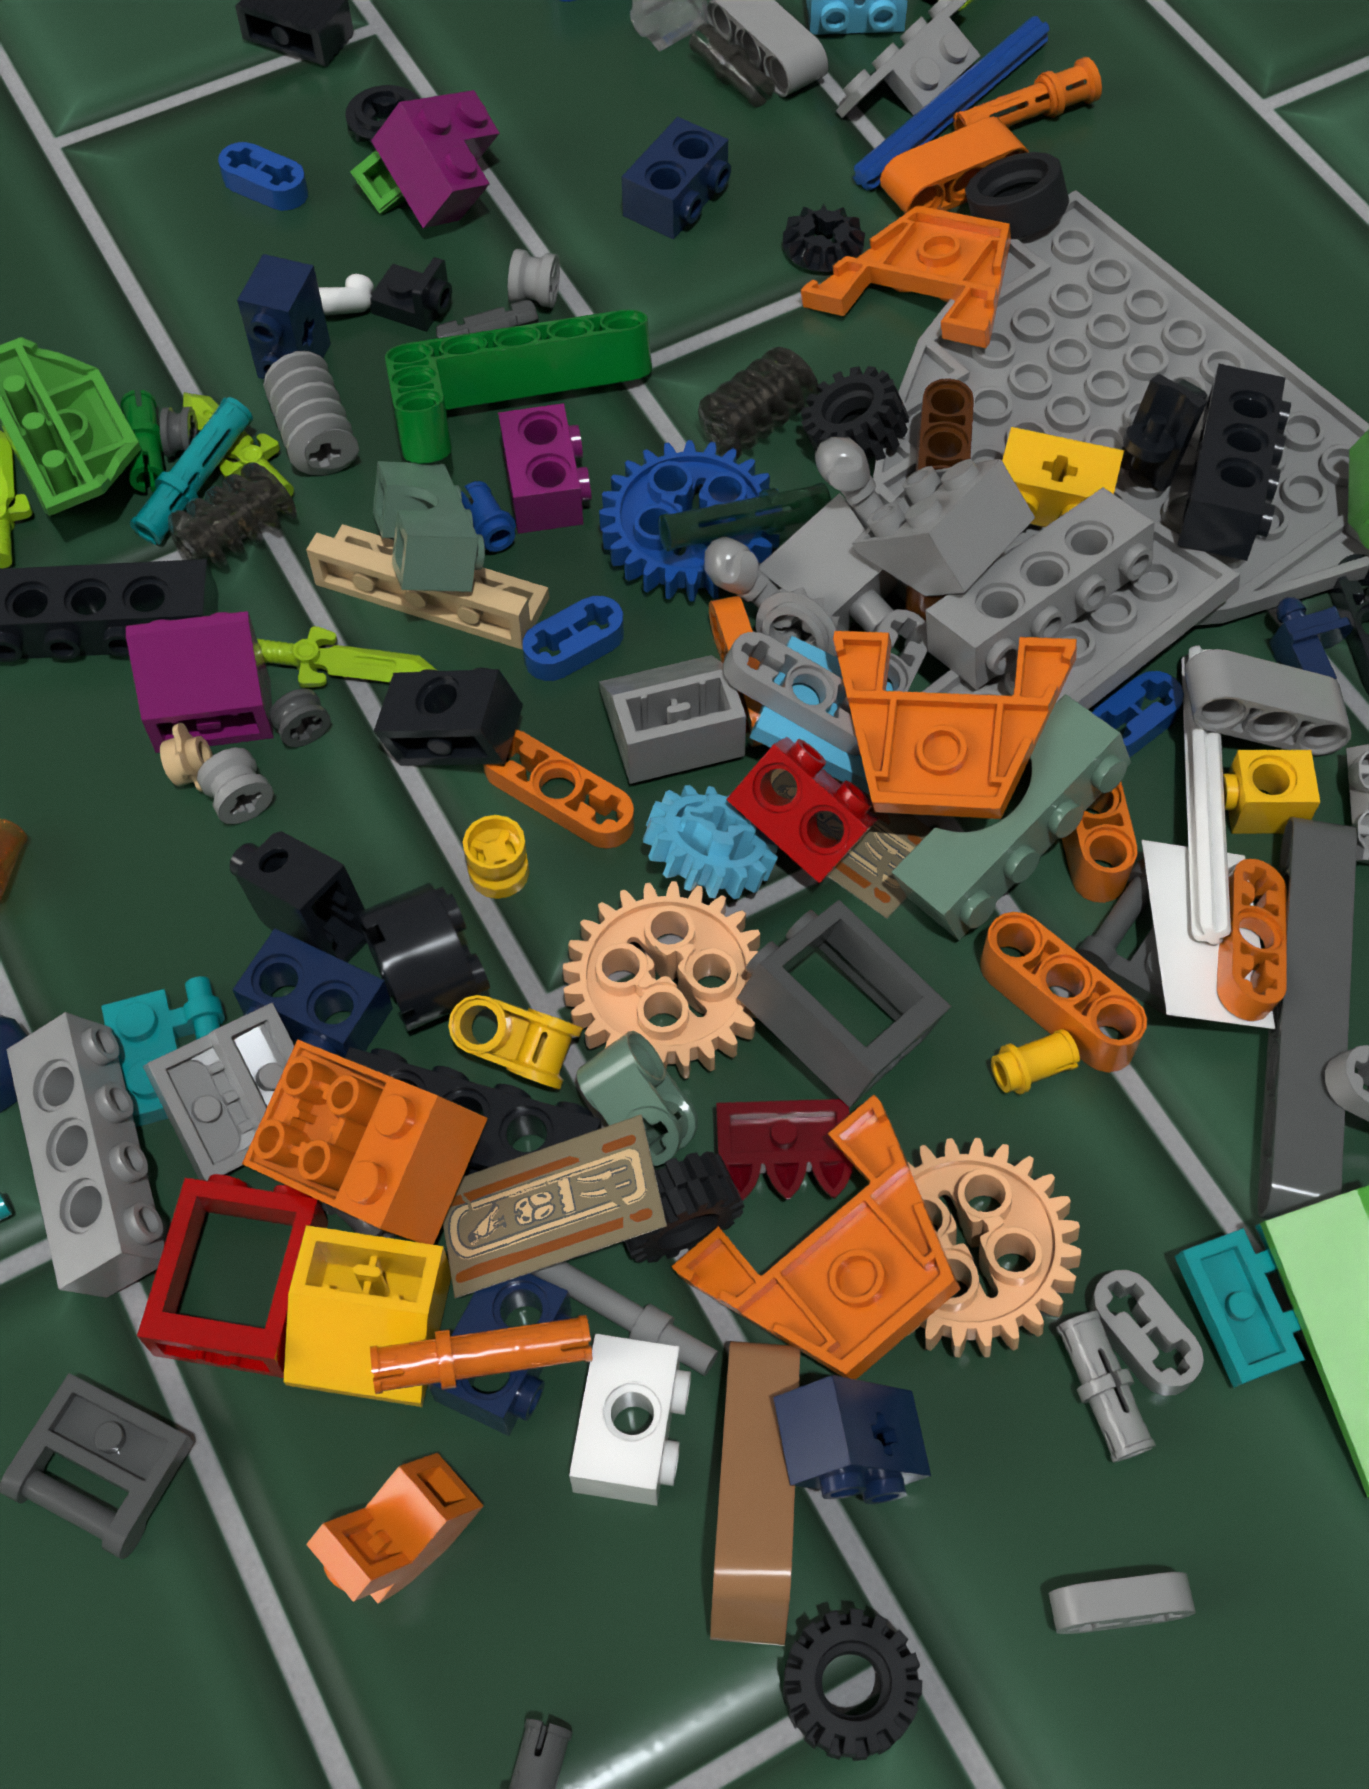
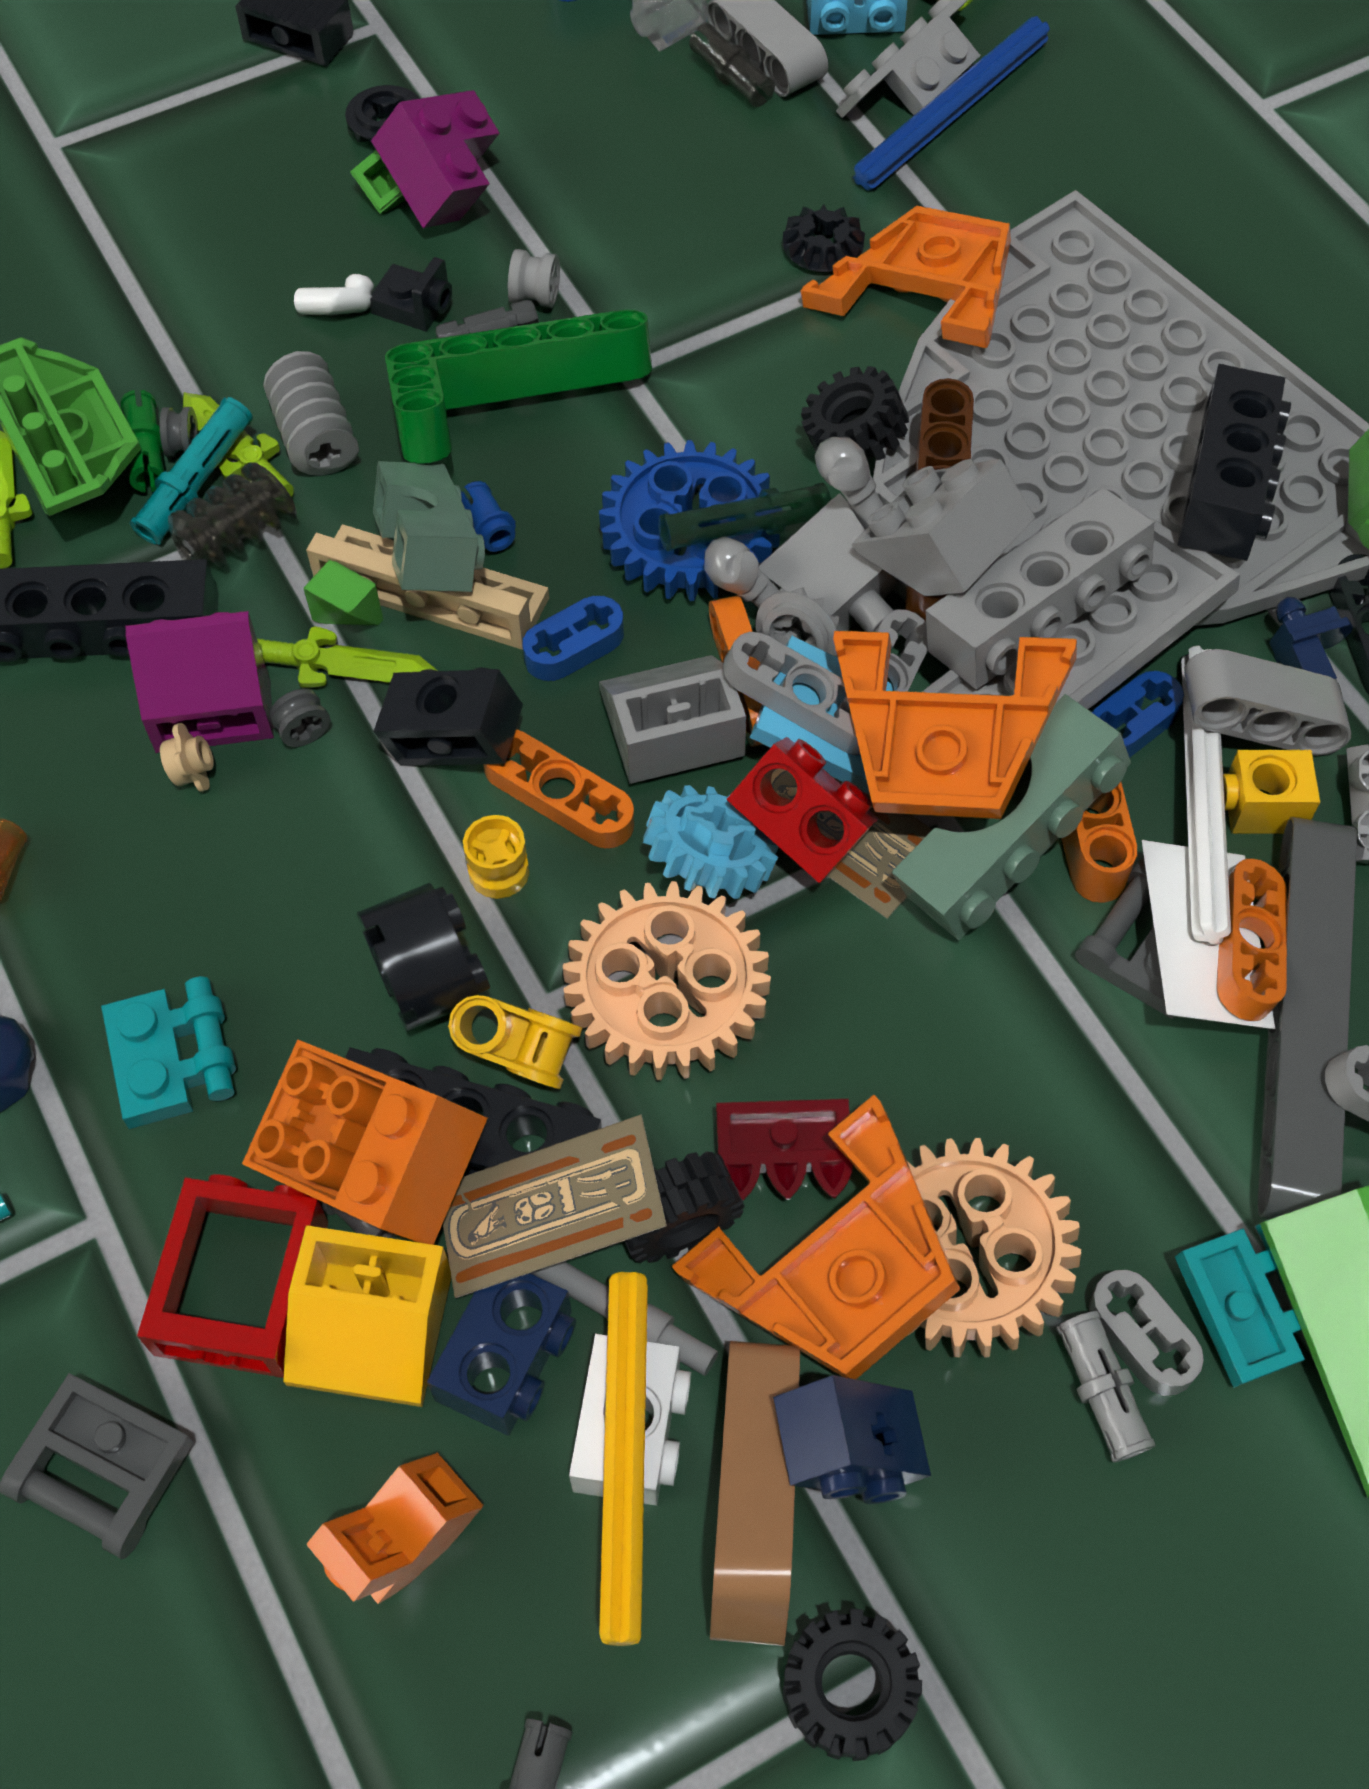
(86, 1156): light grey brick -> none
(222, 1087): light grey slope -> none
(234, 785): light grey wheel -> none
(263, 176): blue beam -> none
(282, 311): dark blue brick -> none
(290, 877): black torso -> none
(321, 989): dark blue brick -> none
(342, 597): none -> bright green slope
(480, 1354): orange pin -> none
(542, 468): magenta brick -> none
(624, 1461): none -> yellow axle
(632, 1081): sand green piece -> none
(675, 178): dark blue brick -> none
(756, 401): clear smoke piece -> none
(813, 1031): dark grey window -> none
(941, 169): orange beam -> none
(1020, 191): black tyre -> none
(1021, 1066): yellow pin -> none
(1044, 97): orange pin -> none
(1054, 963): orange beam -> none
(1058, 471): yellow brick -> none
(1121, 1603): light grey beam -> none
(1162, 429): black hips -> none

